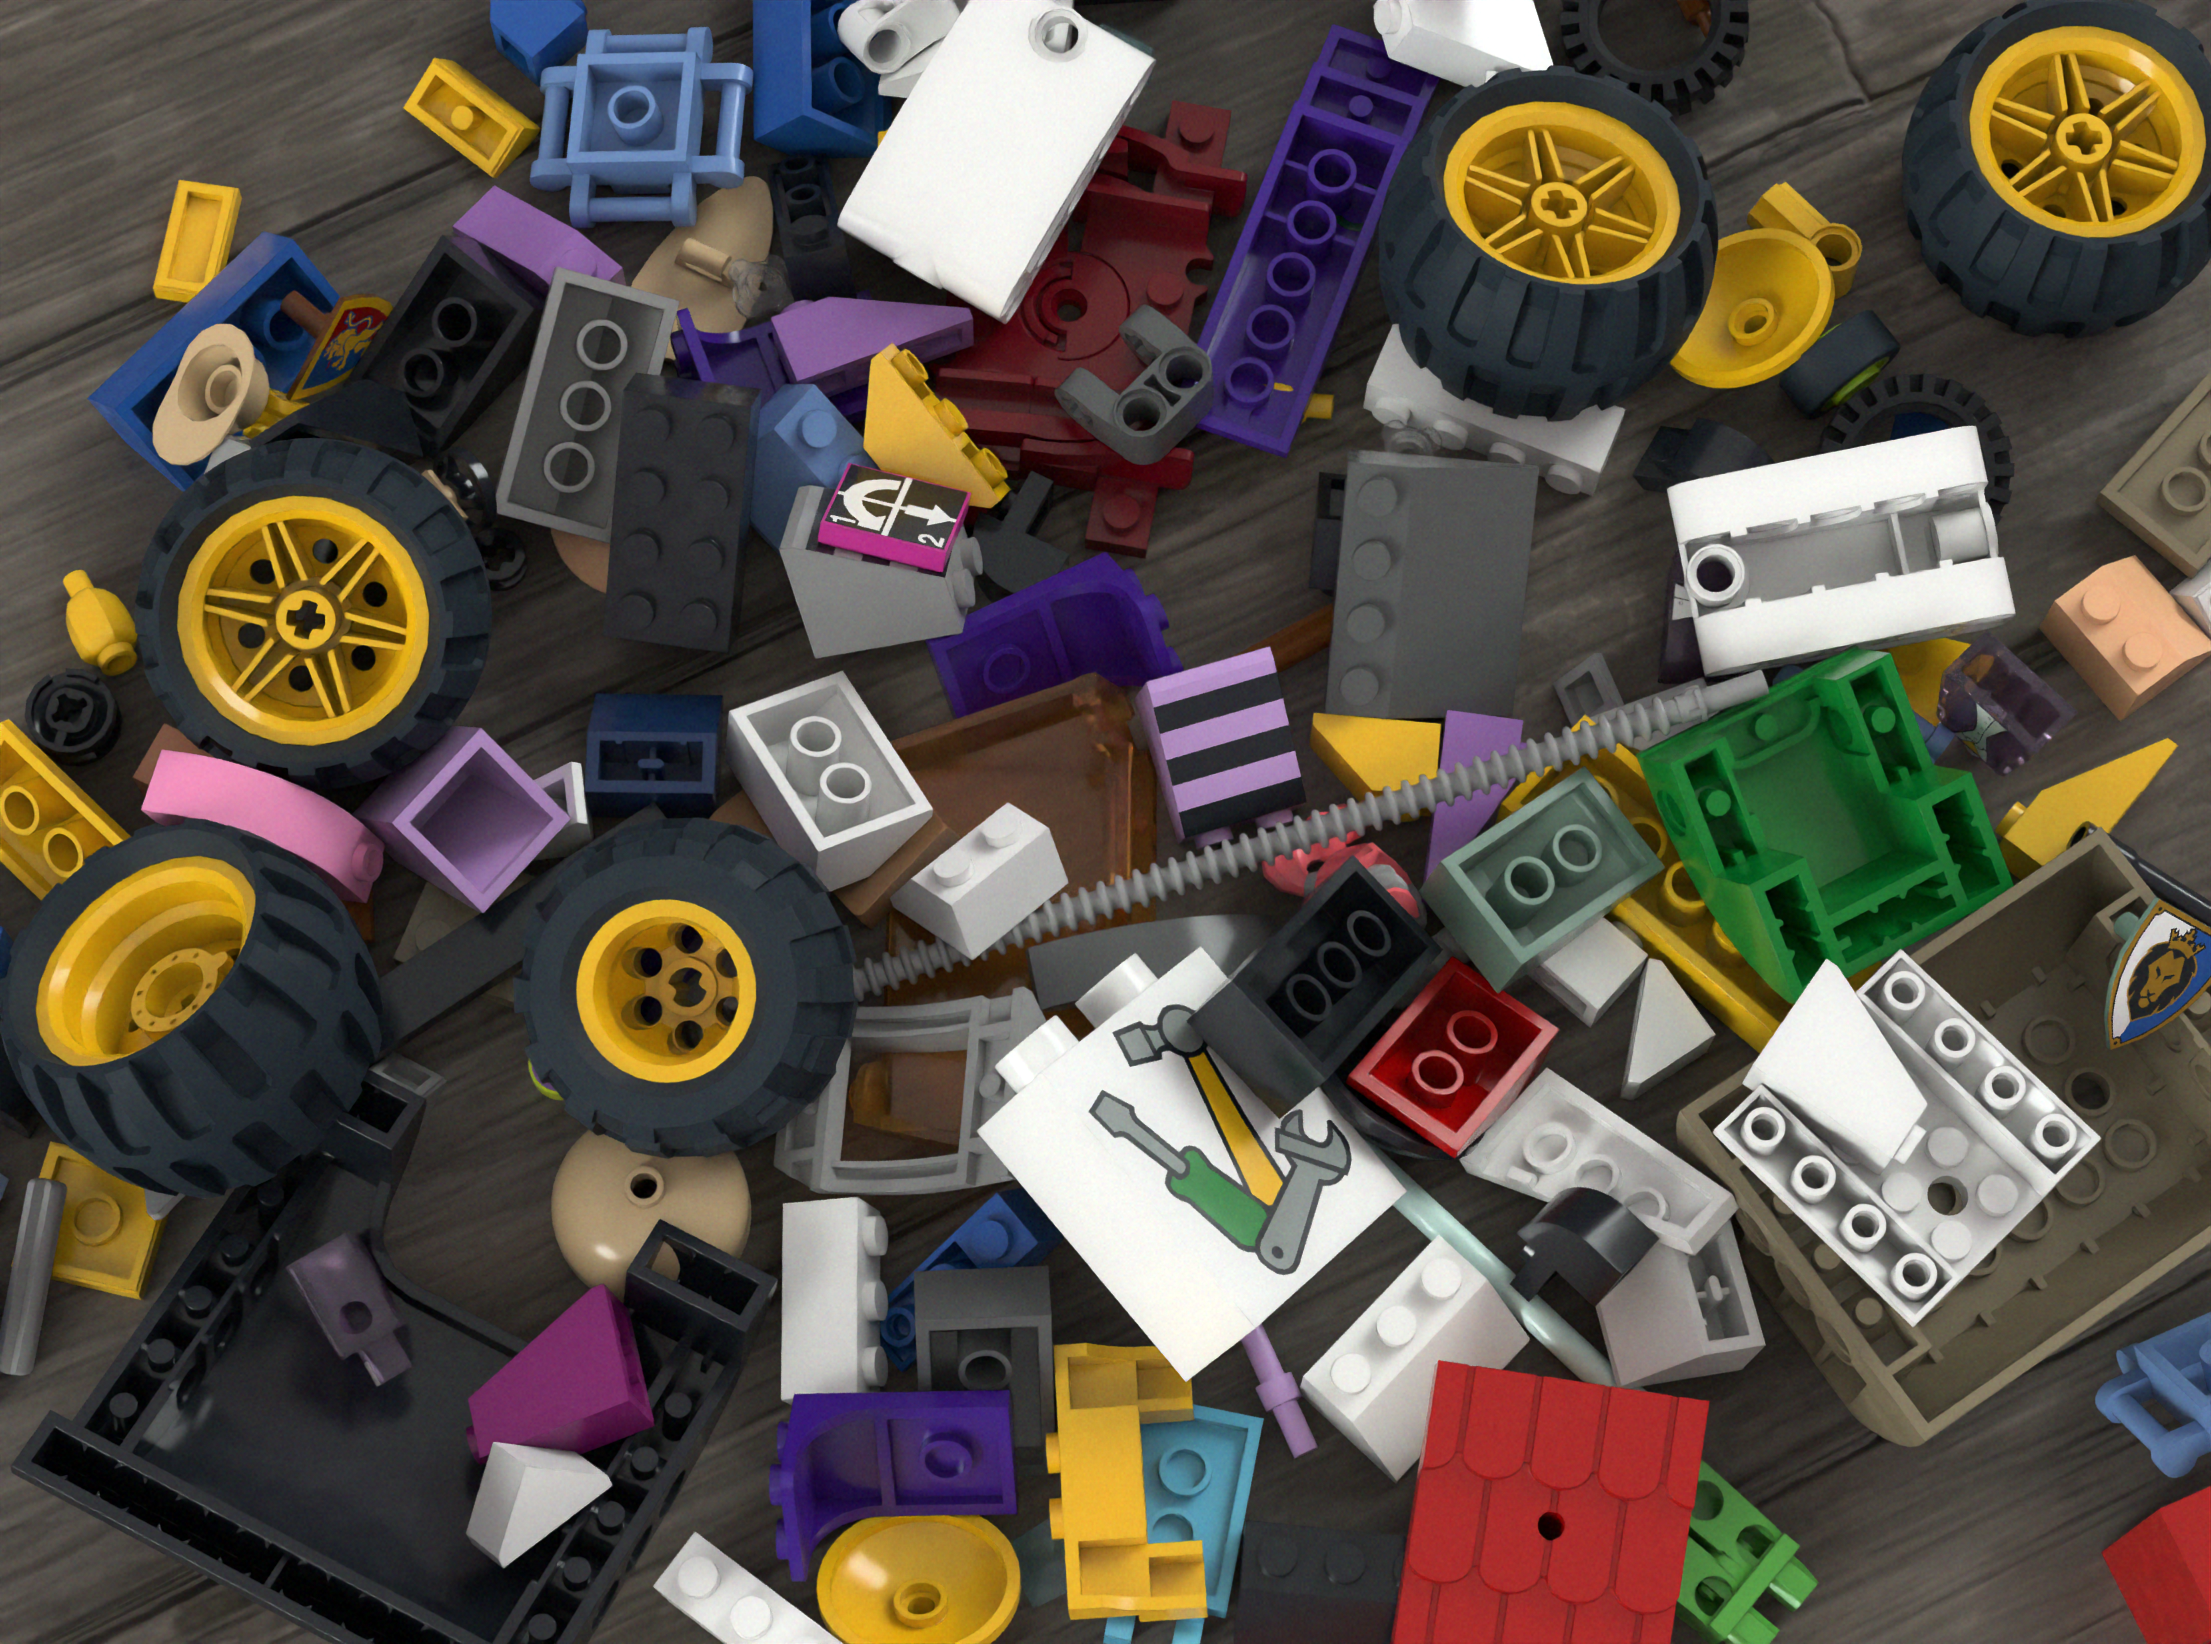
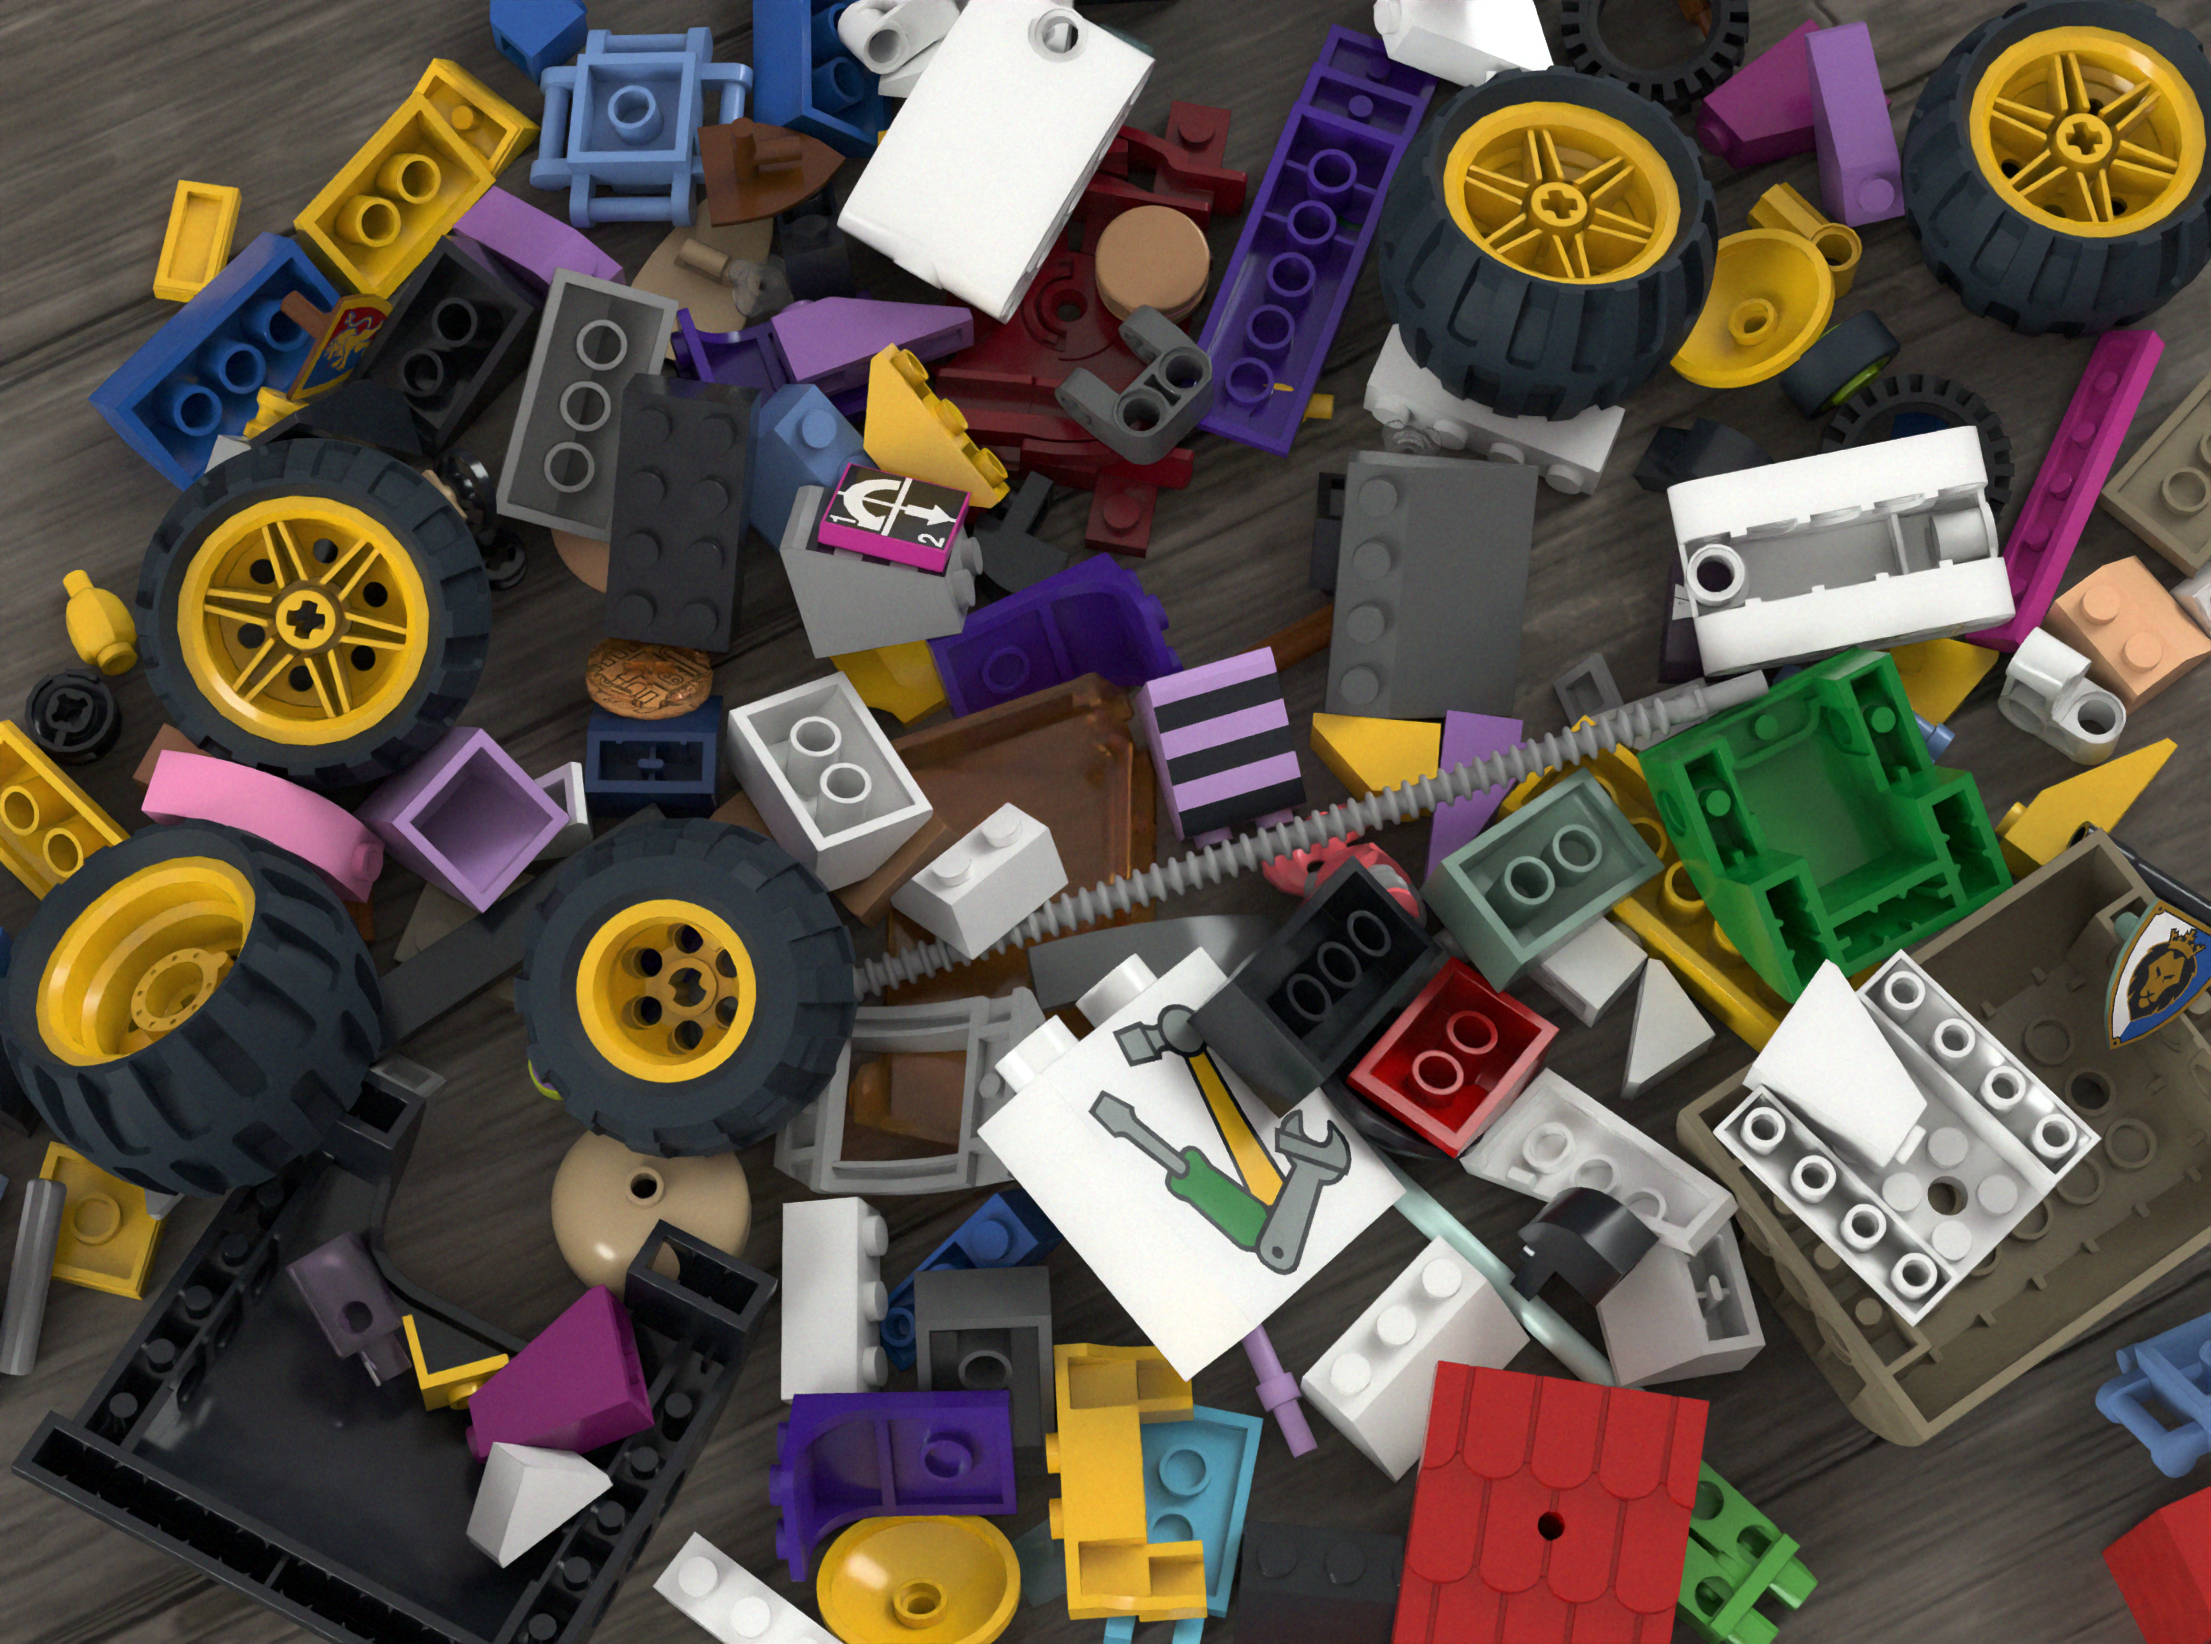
(213, 395): tan piece -> none
(392, 201): none -> yellow slope
(454, 1384): none -> yellow bracket
(648, 678): none -> clear orange tile
(761, 170): none -> reddish brown shield
(895, 680): none -> yellow slope
(1152, 260): none -> medium nougat head
(1763, 108): none -> magenta slope
(1852, 128): none -> medium lavender slope
(1999, 706): torso -> none
(2051, 696): none -> white piece
(2072, 479): none -> dark pink plate

